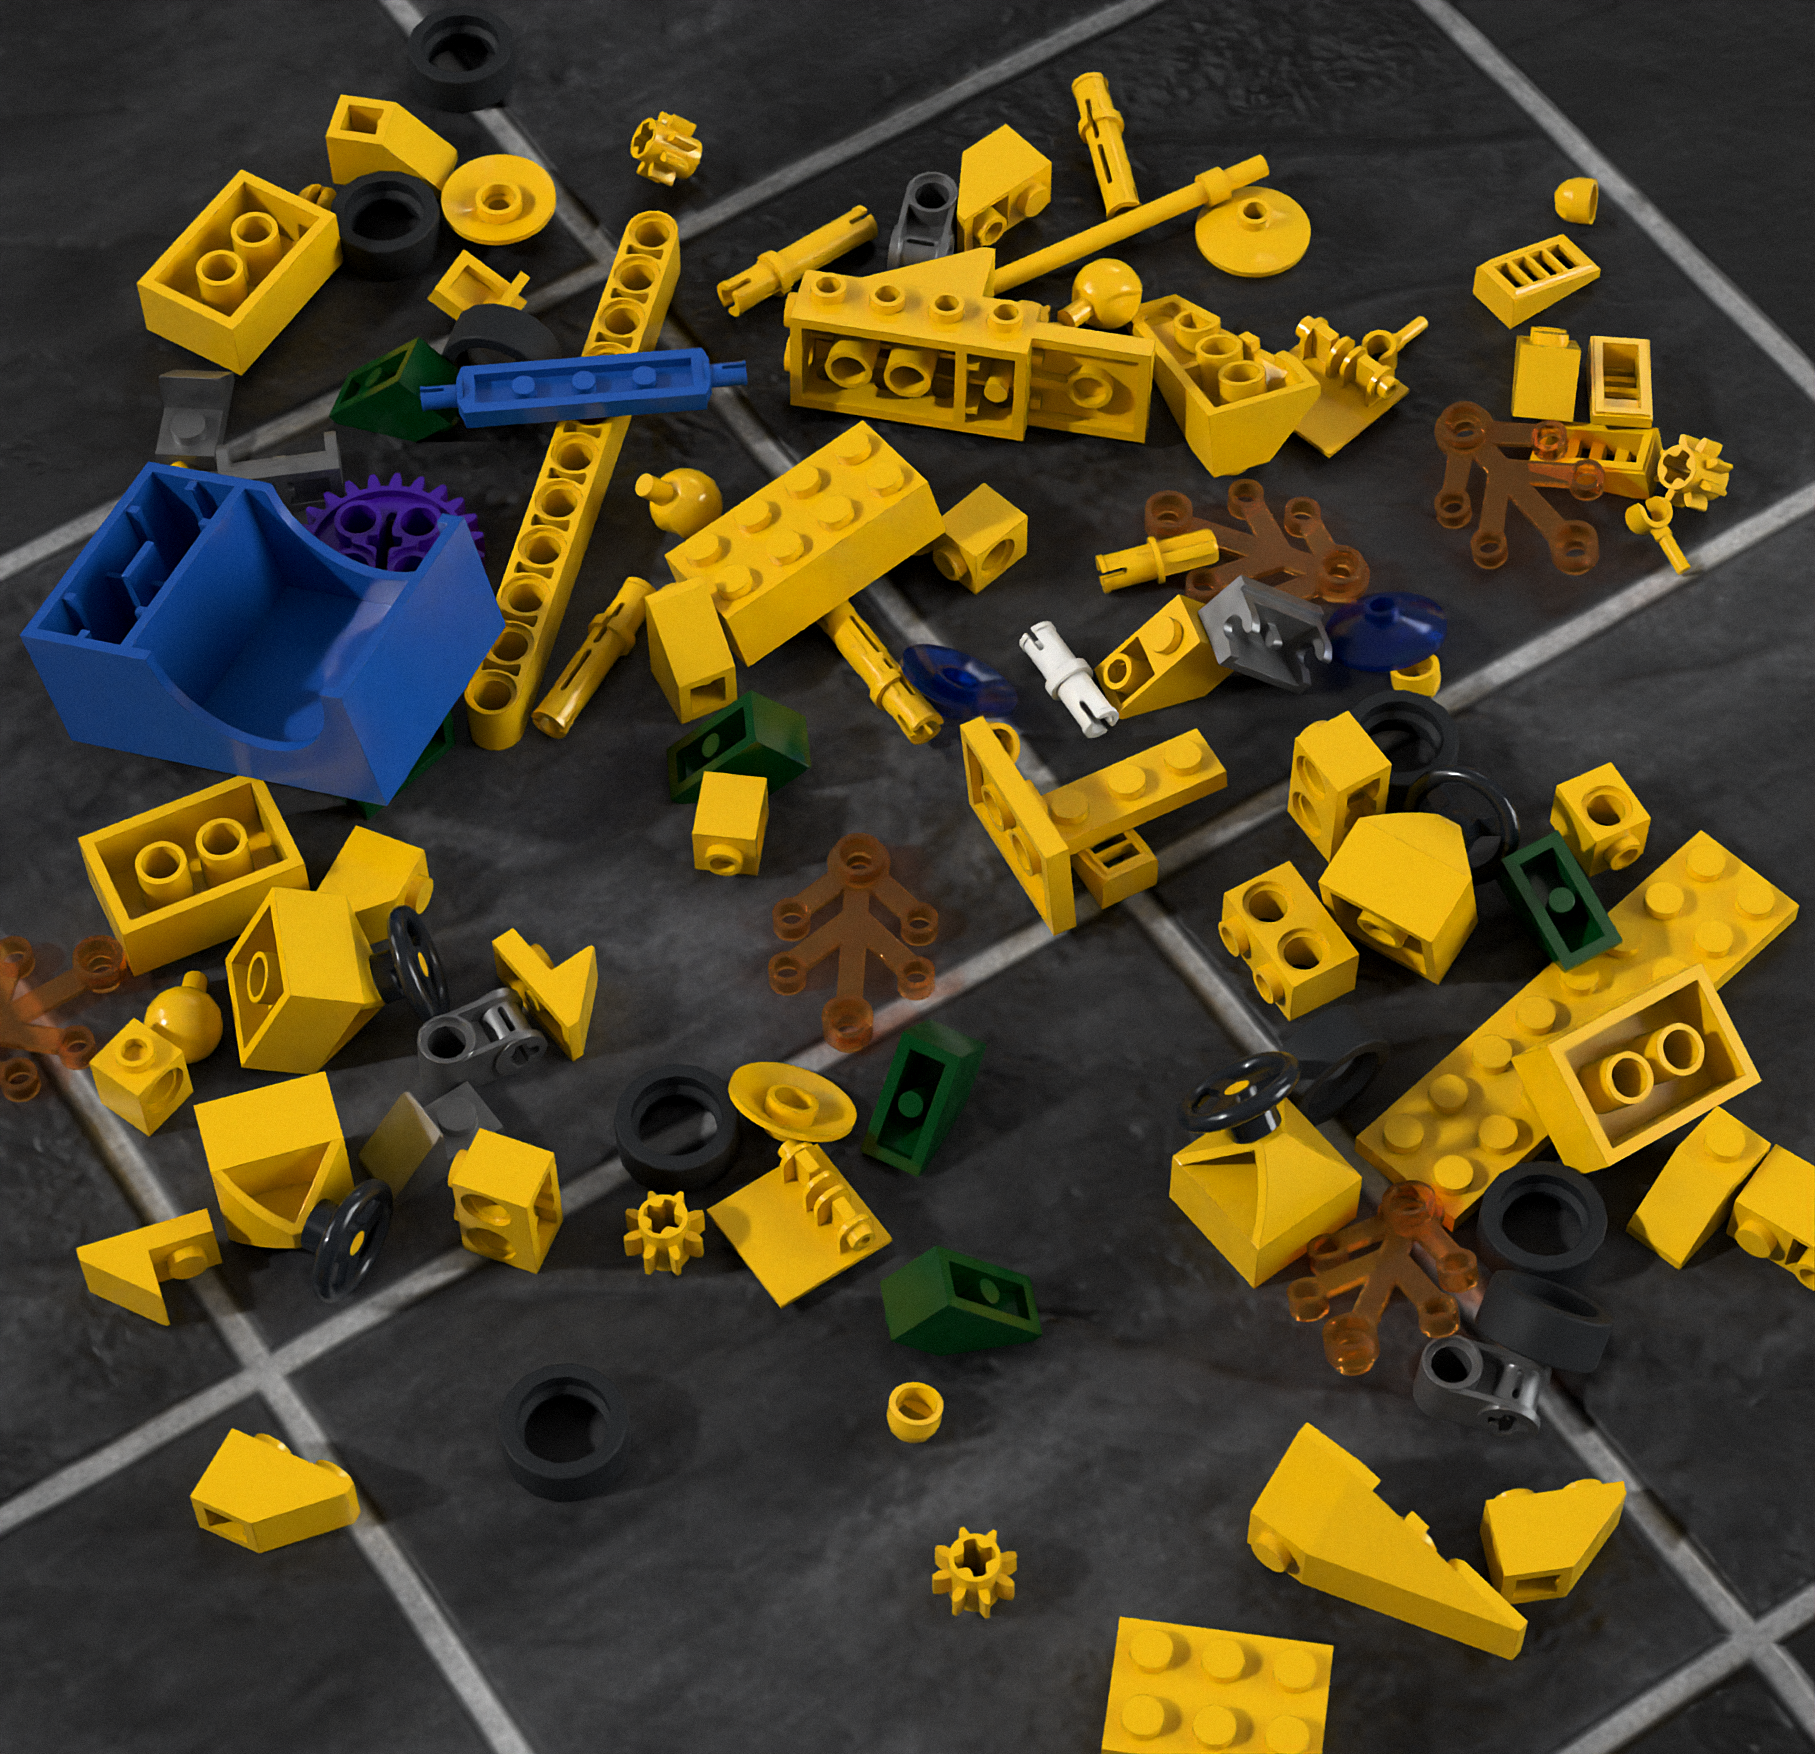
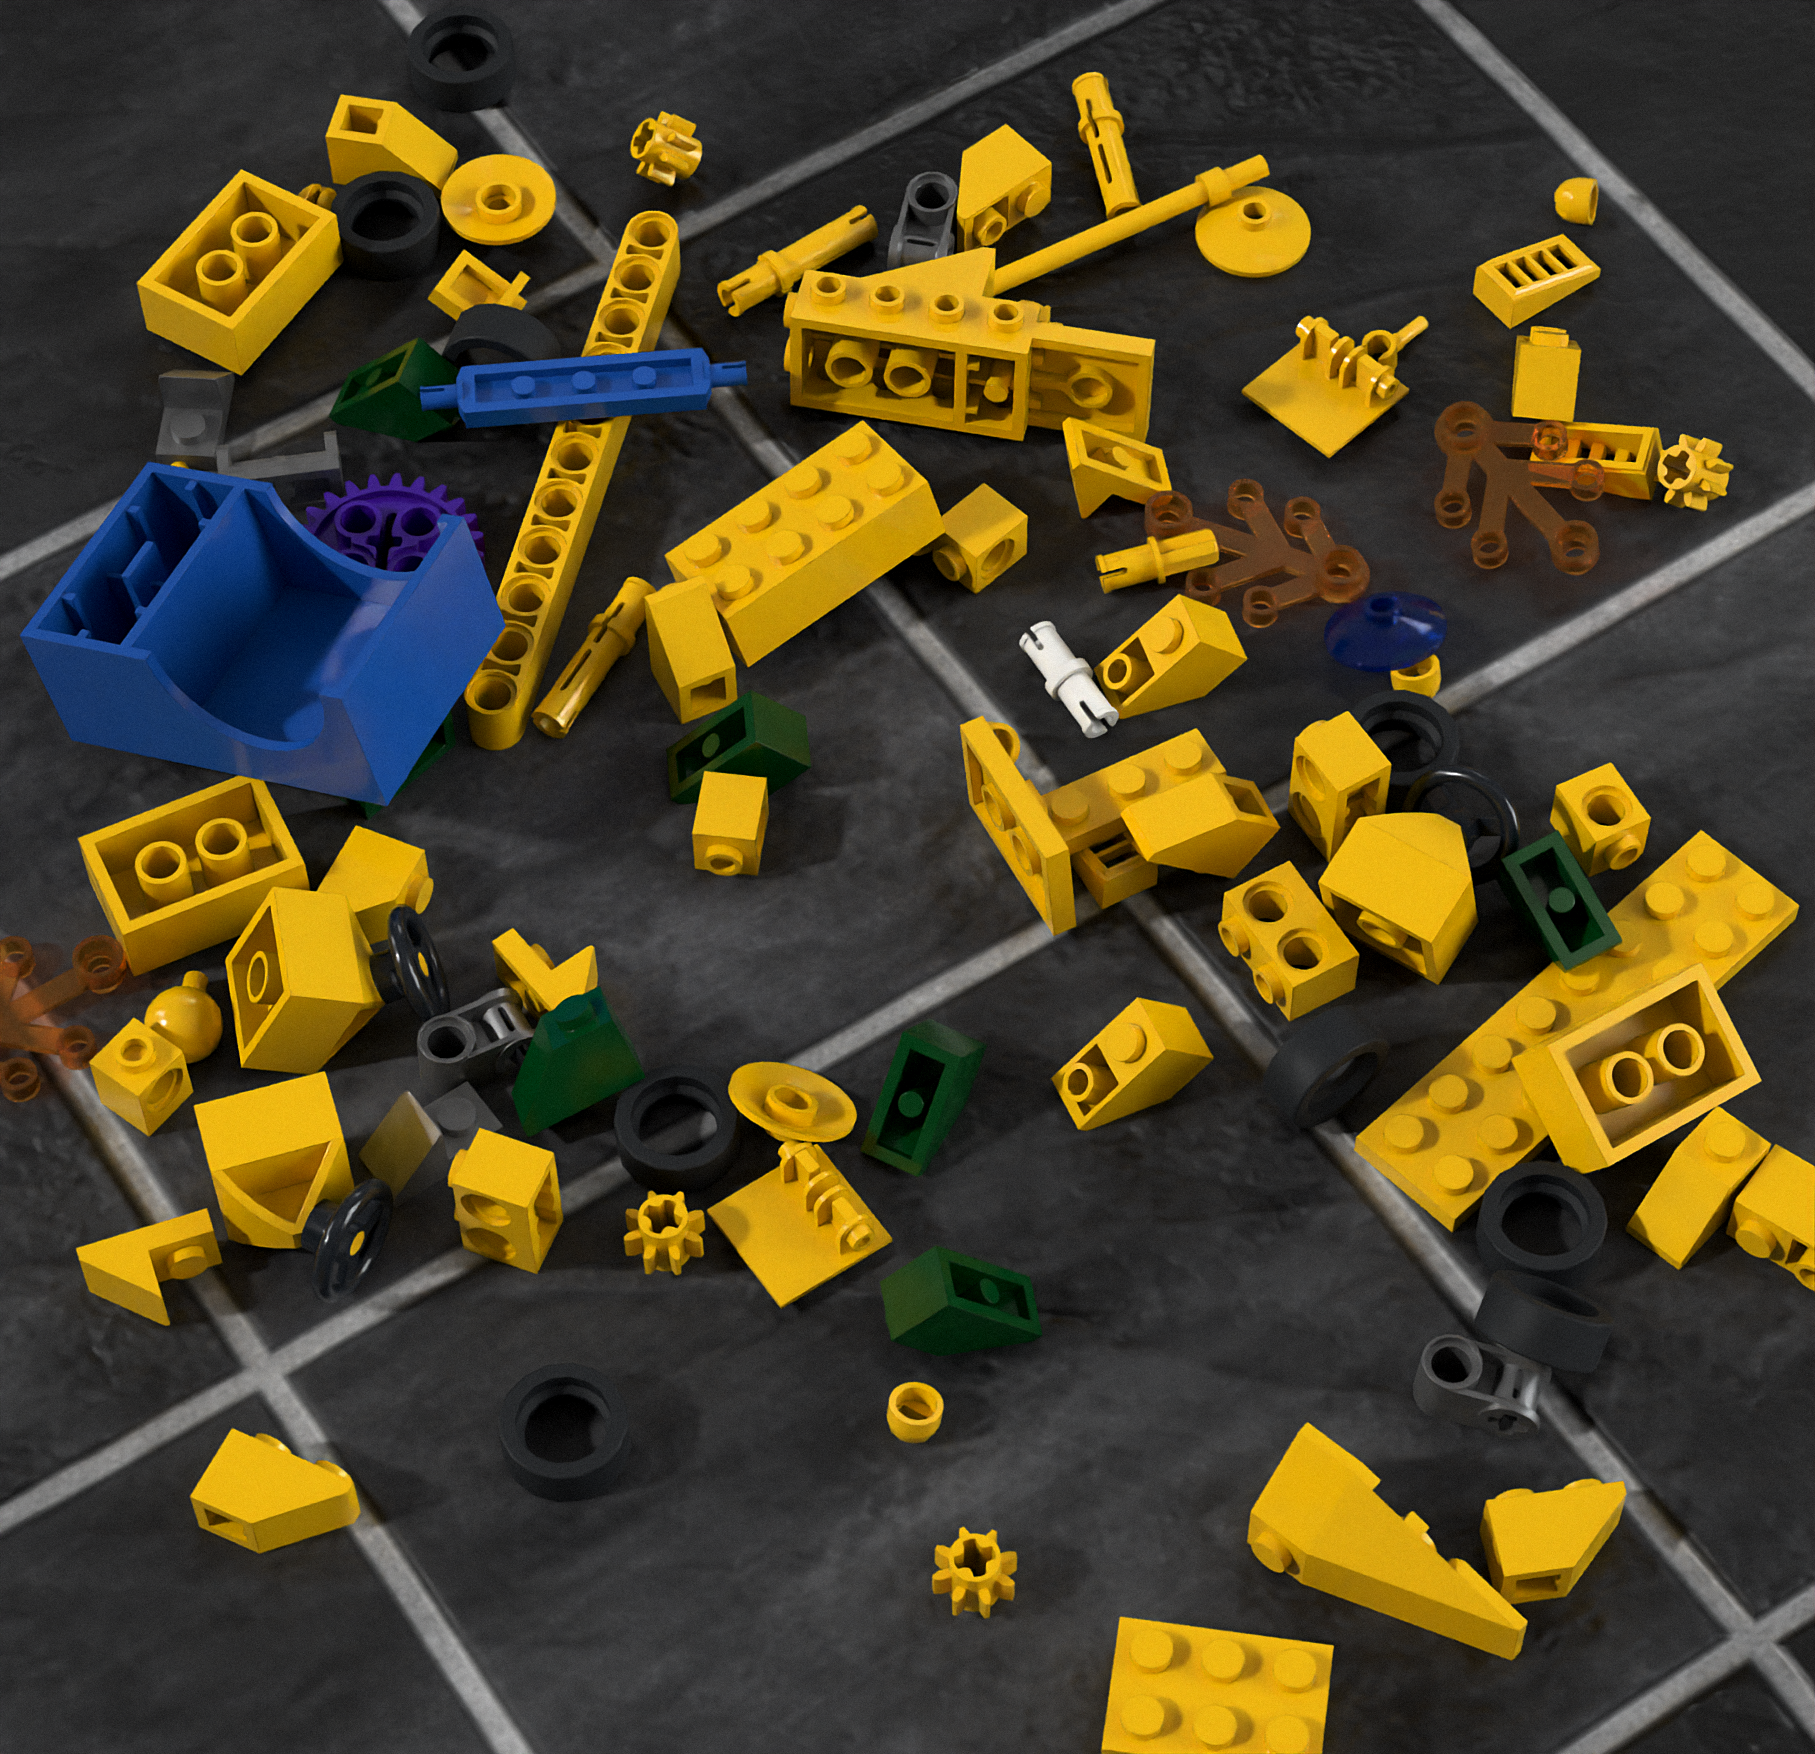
(574, 1061): none -> dark green slope
(681, 500): yellow piece -> none
(853, 932): clear orange plant -> none
(881, 673): yellow pin -> none
(957, 682): clear blue dish -> none
(1103, 296): yellow piece -> none
(1111, 464): none -> yellow slope
(1132, 1064): none -> yellow slope
(1202, 825): none -> yellow slope
(1222, 387): yellow wedge -> none
(1261, 1171): yellow piece -> none
(1265, 633): flat silver hinge -> none
(1404, 1216): clear orange plant -> none
(1619, 382): yellow slope -> none
(1661, 514): yellow hand -> none

